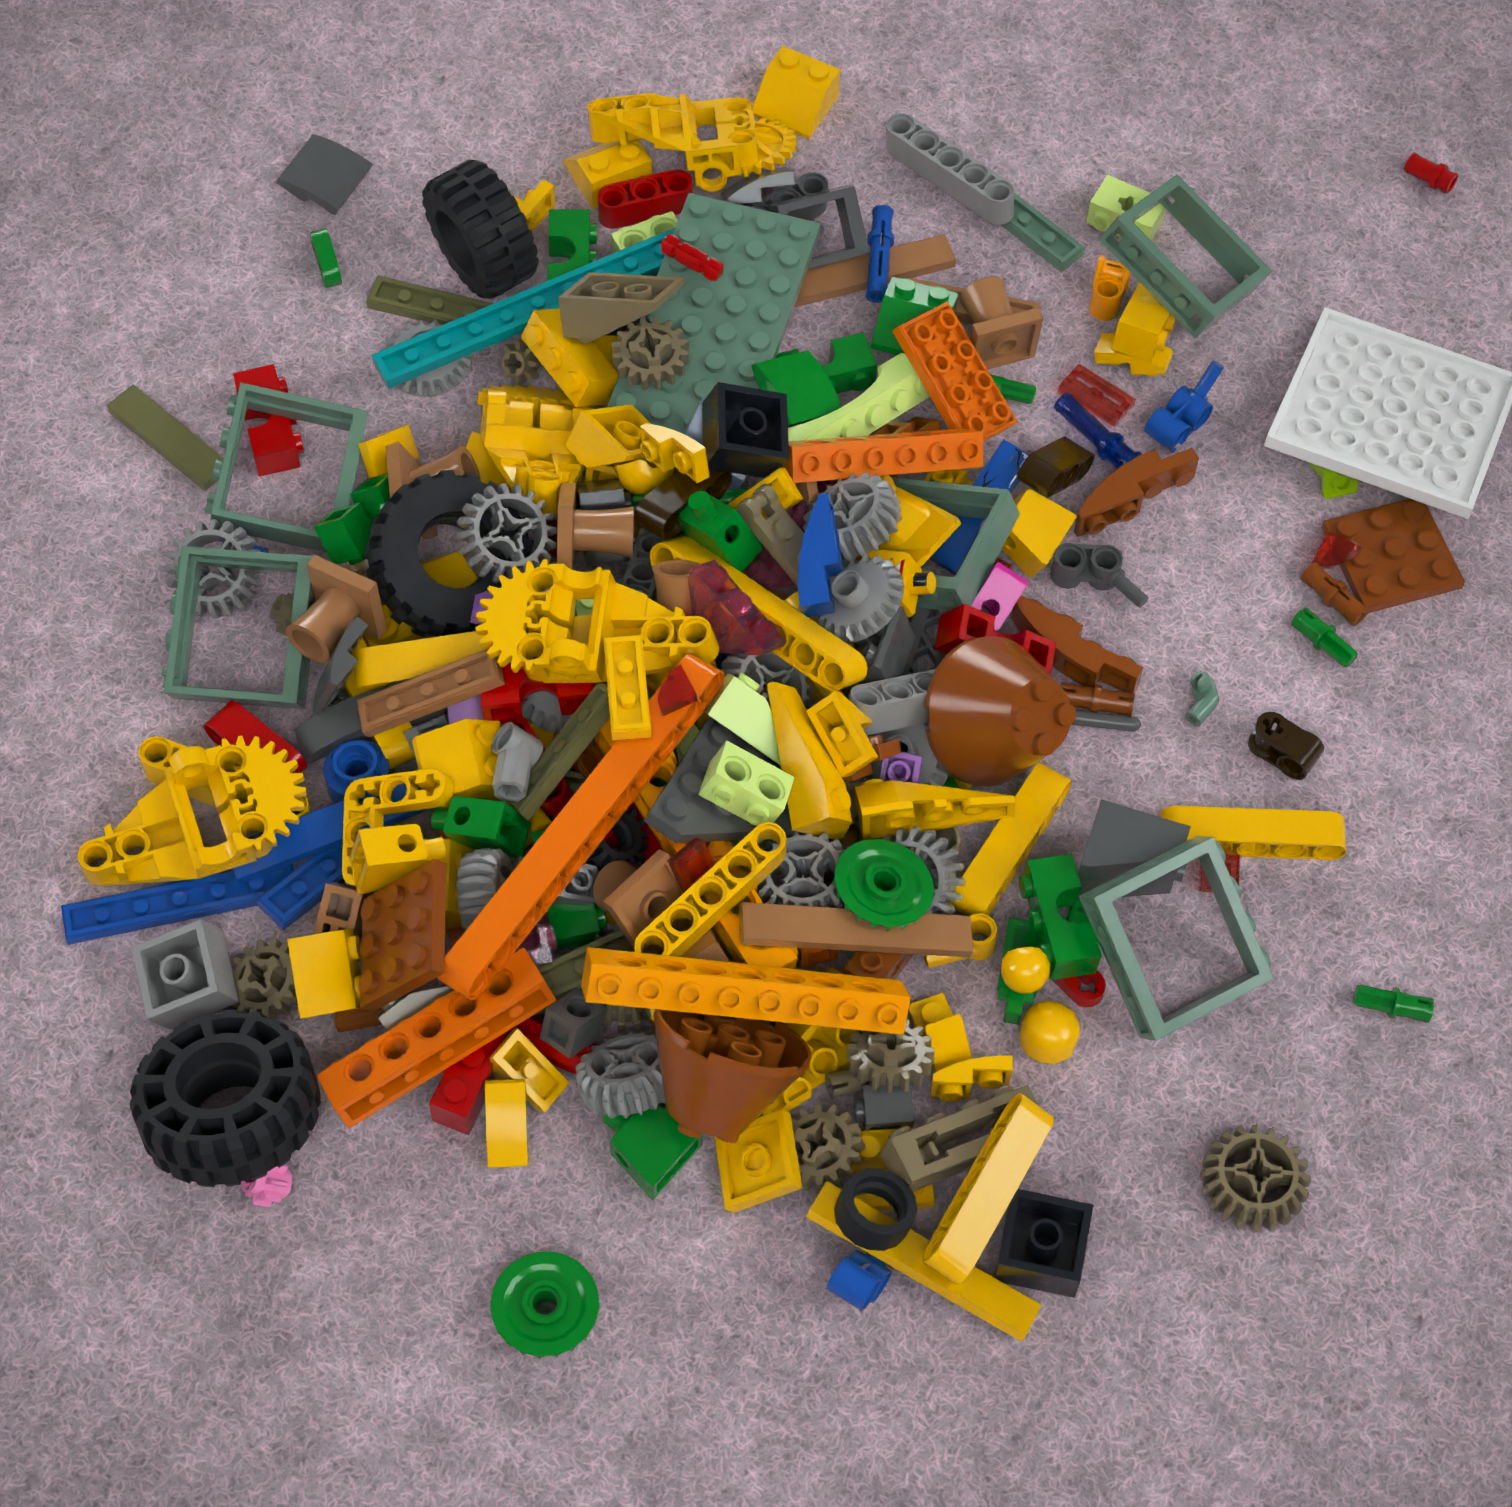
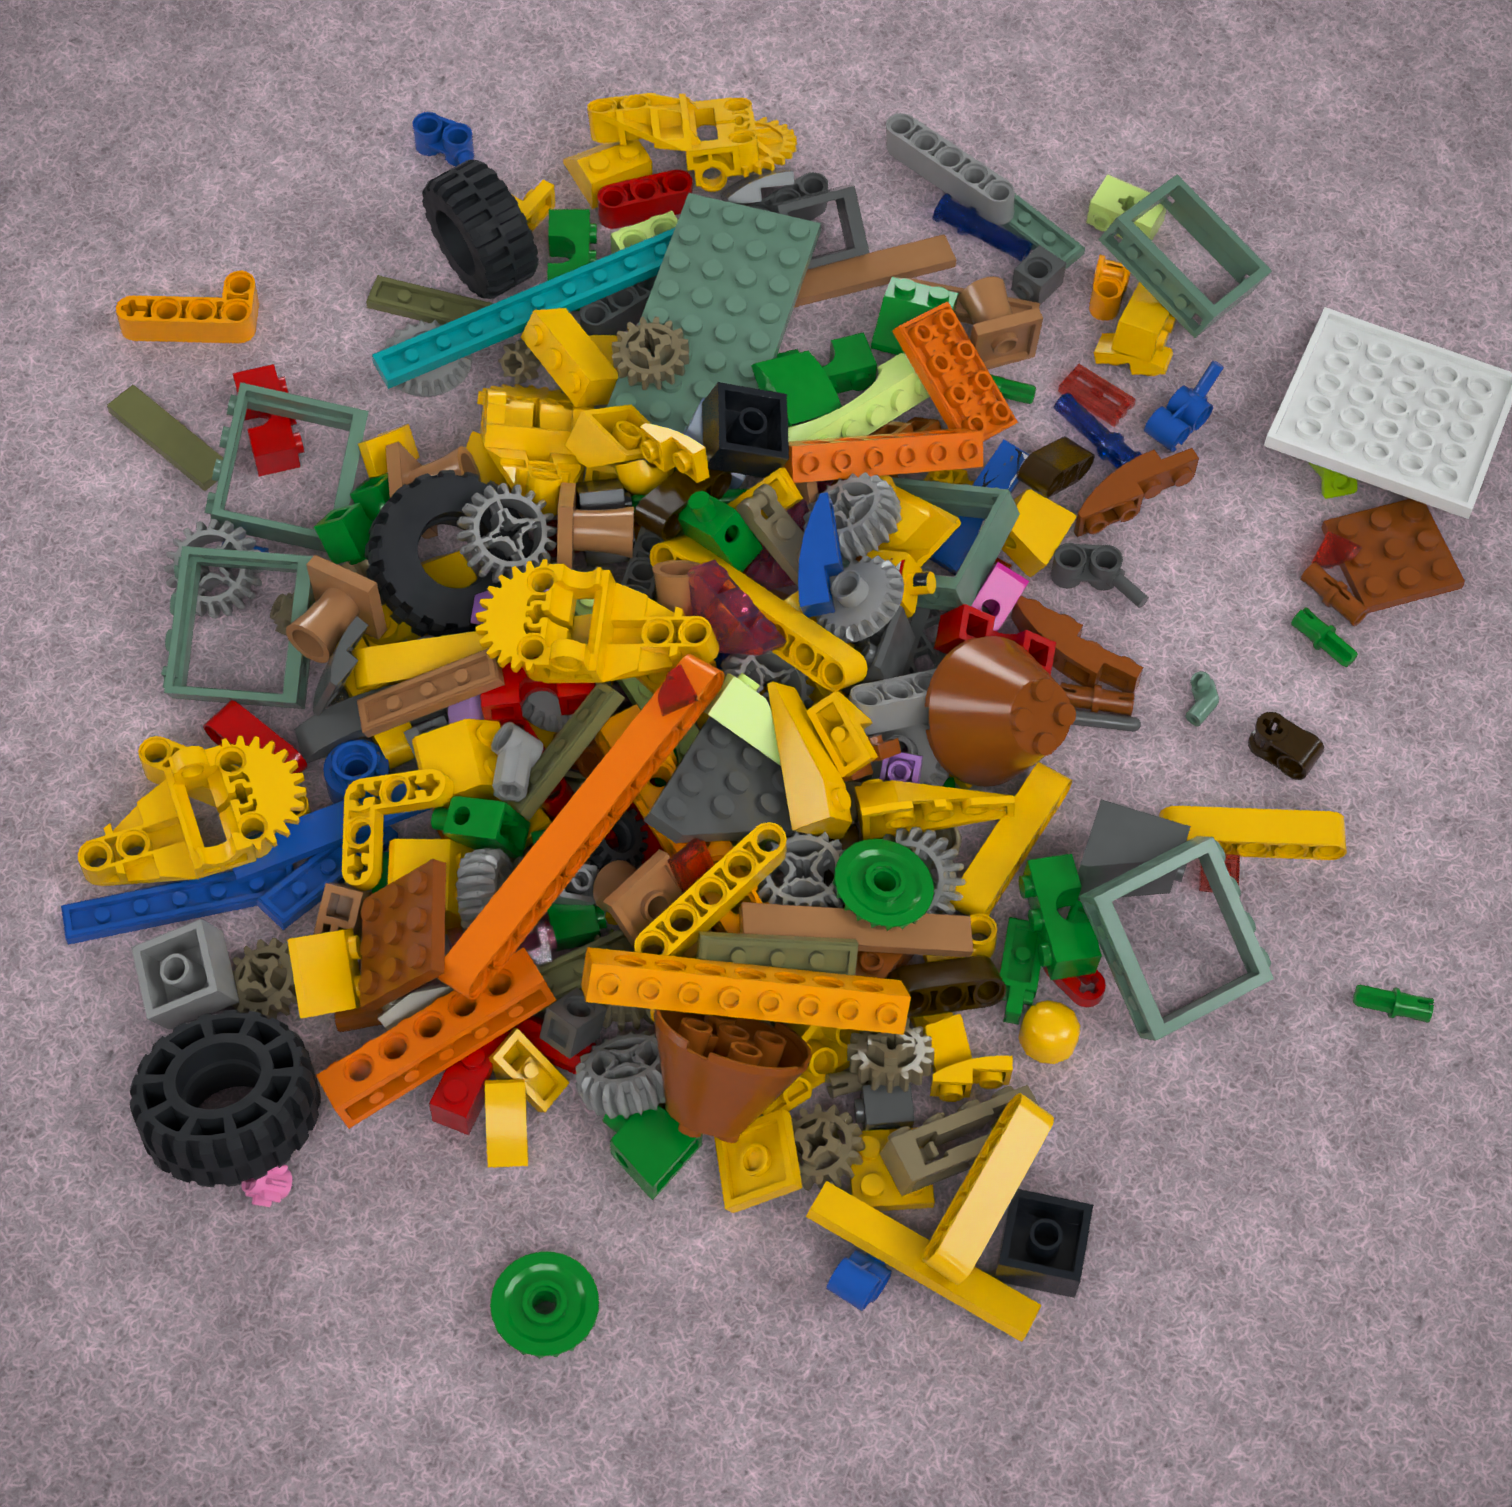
(194, 318): none -> light orange beam
(324, 173): dark grey slope -> none
(326, 258): green beam -> none
(390, 853): yellow torso -> none
(441, 135): none -> blue beam
(609, 301): dark tan slope -> none
(627, 687): yellow tile -> none
(692, 257): red axle -> none
(746, 785): yellowish green brick -> none
(781, 951): none -> olive tile
(797, 91): yellow slope -> none
(882, 223): blue pin -> none
(884, 1185): black tyre -> none
(951, 985): none -> dark brown beam
(969, 222): none -> clear blue pin
(1025, 969): yellow piece -> none
(1038, 275): none -> dark grey brick
(1286, 1175): dark tan gear -> none
(1435, 175): red pin -> none

